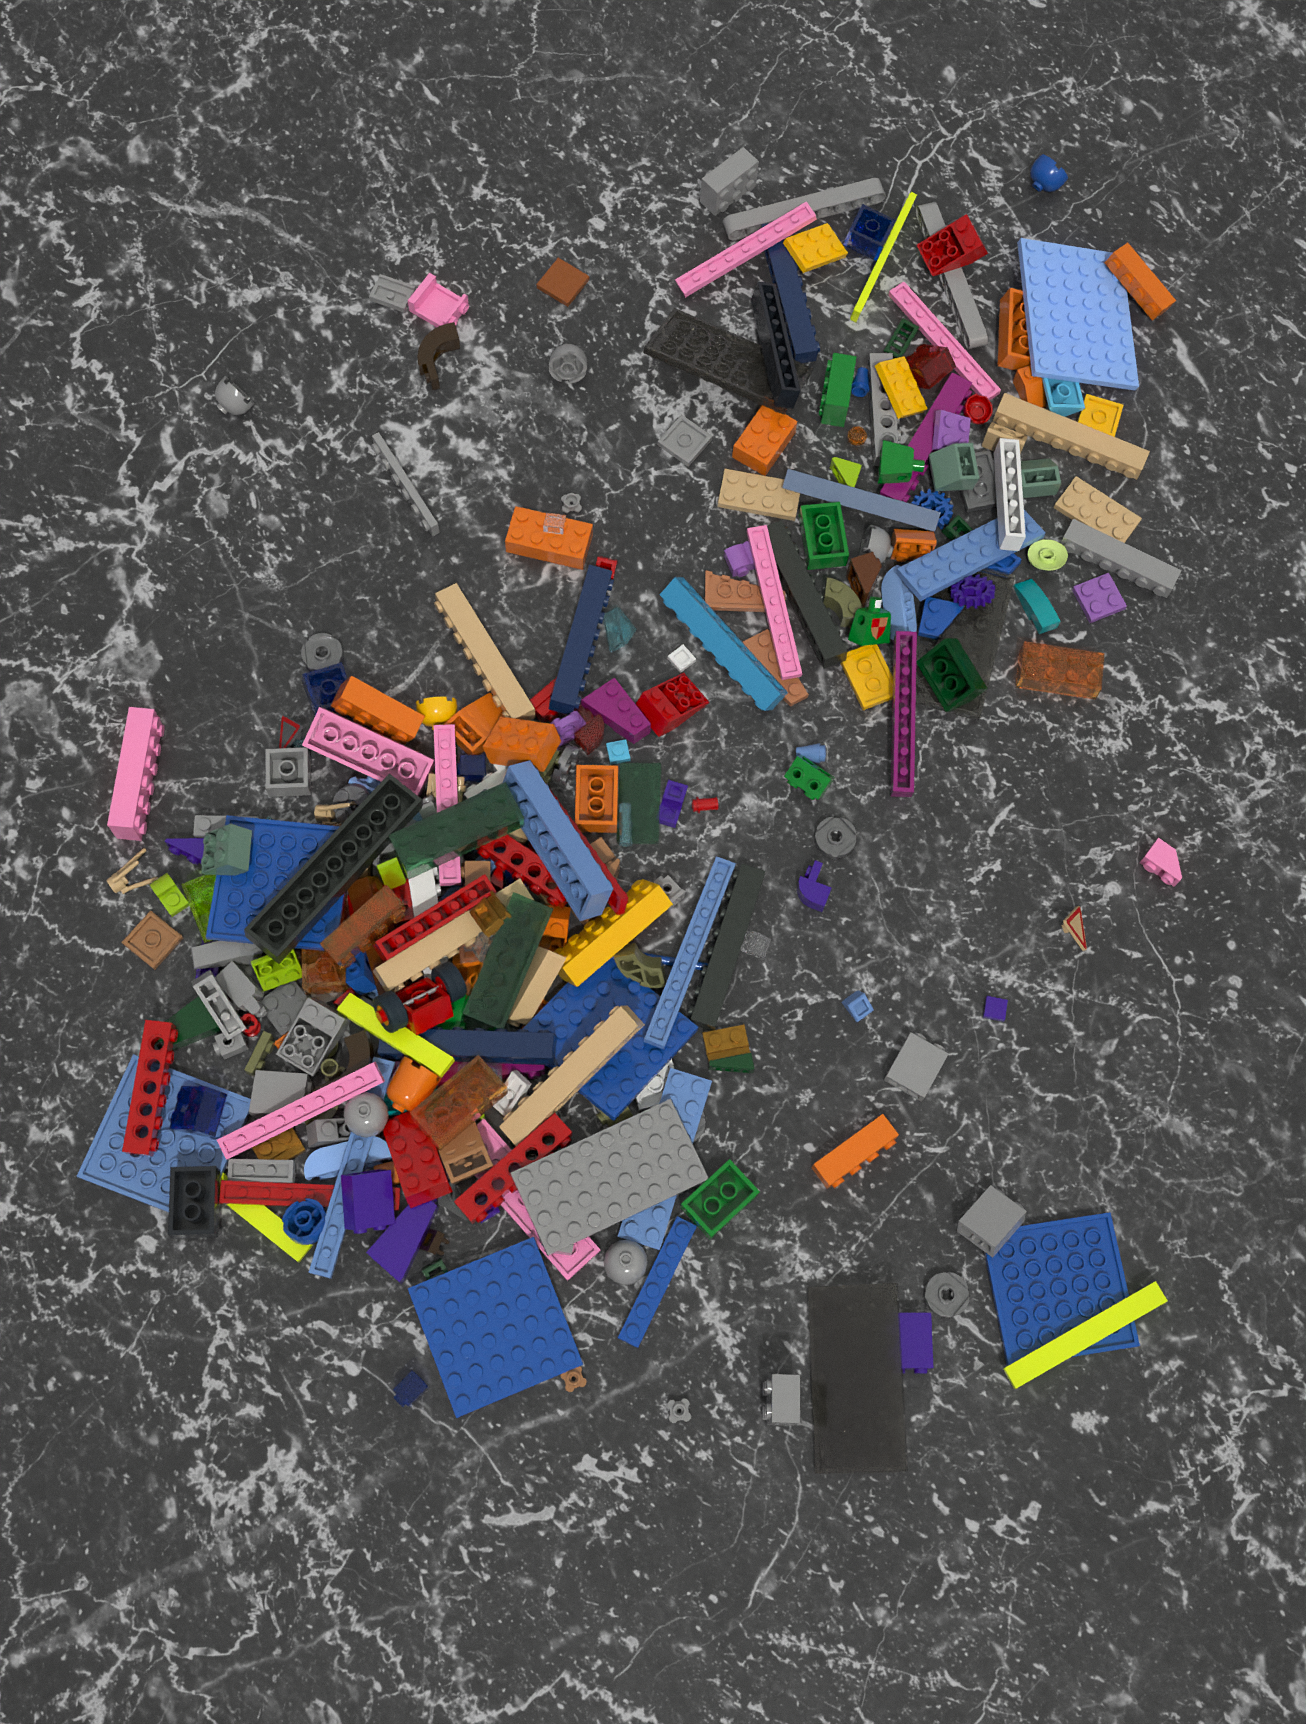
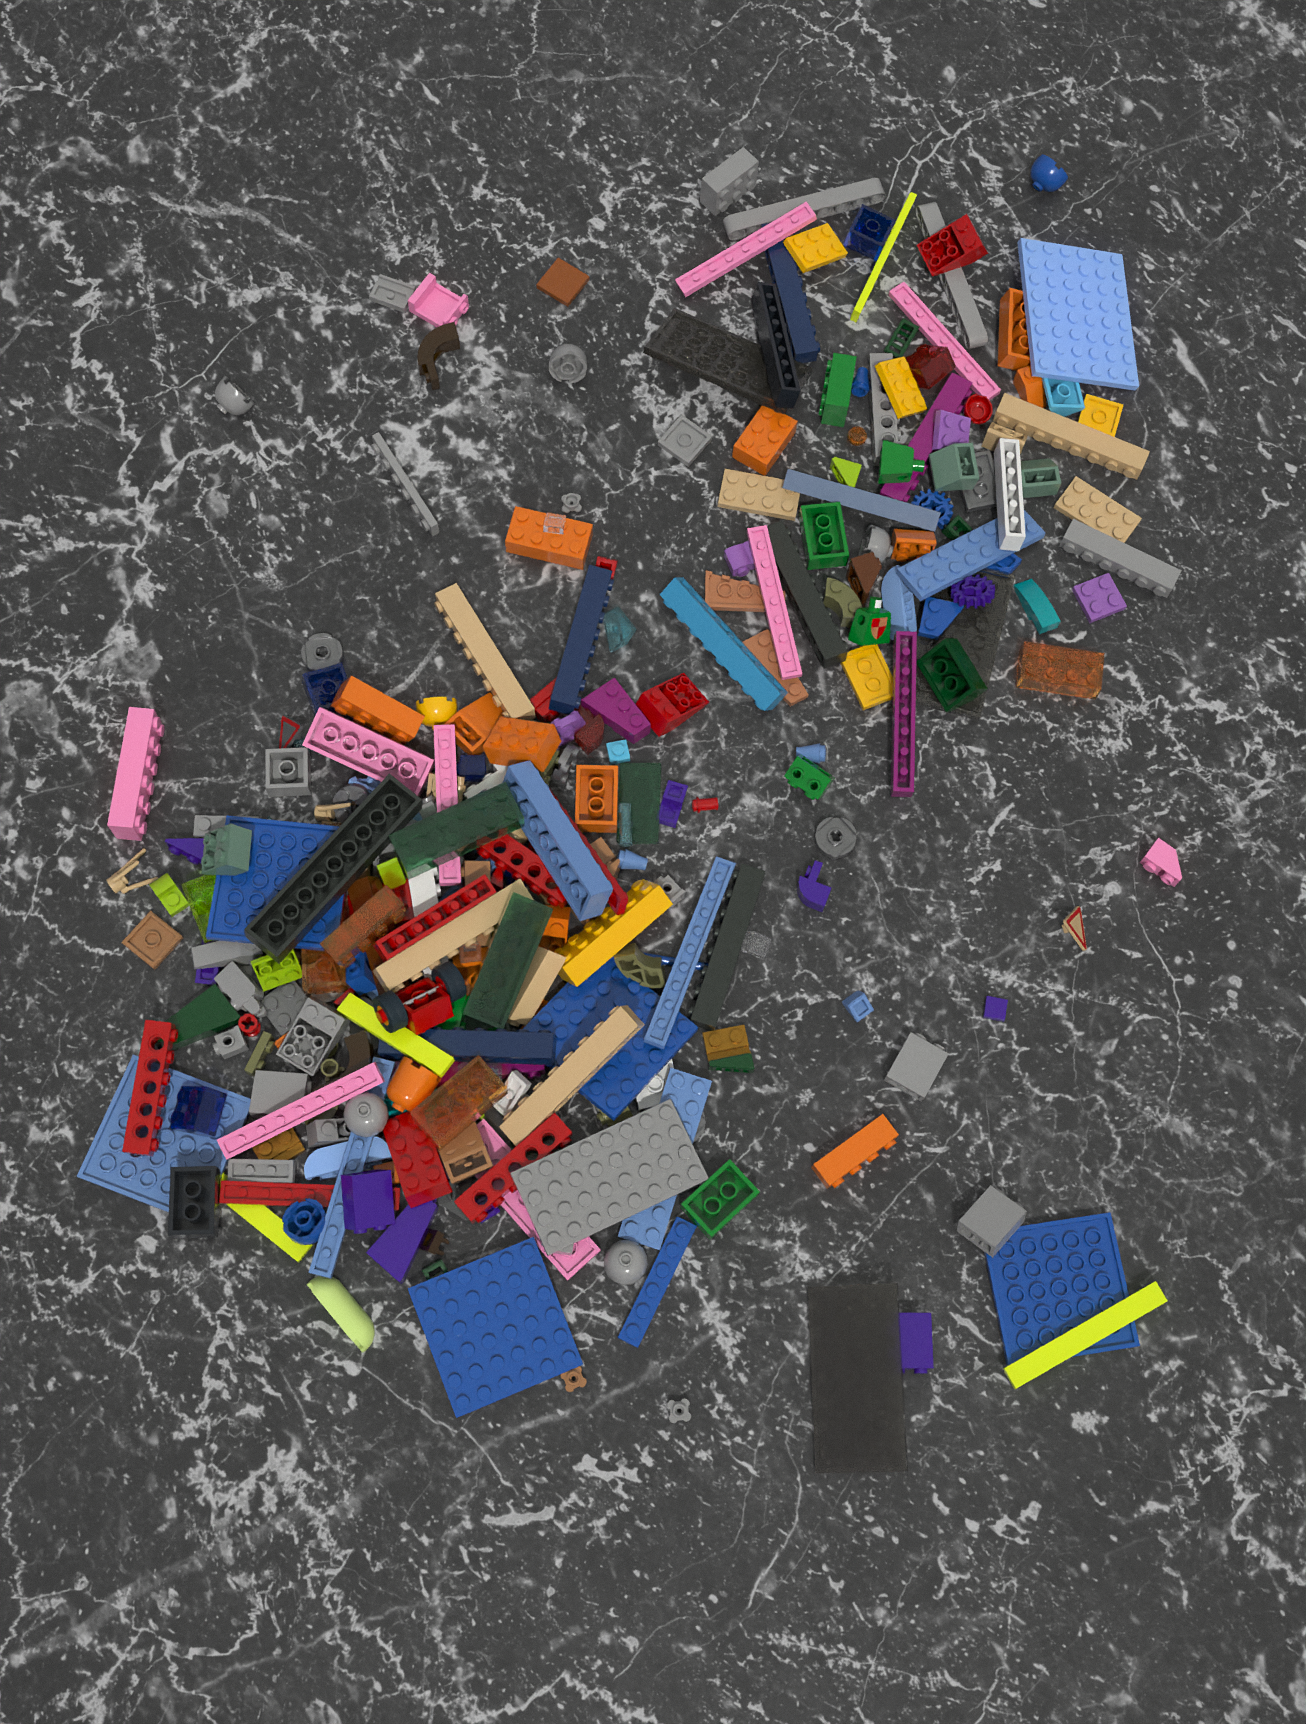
(218, 1004): light grey slope -> none
(344, 1310): none -> yellowish green brick
(410, 1389): clear blue brick -> none
(481, 946): clear slope -> none
(490, 914): pearl gold plate -> none
(630, 860): none -> medium blue cone
(681, 658): white tile -> none
(782, 1400): light grey brick -> none
(959, 1294): flat silver plate -> none
(1047, 555): yellowish green dish -> none
(1140, 281): orange brick -> none

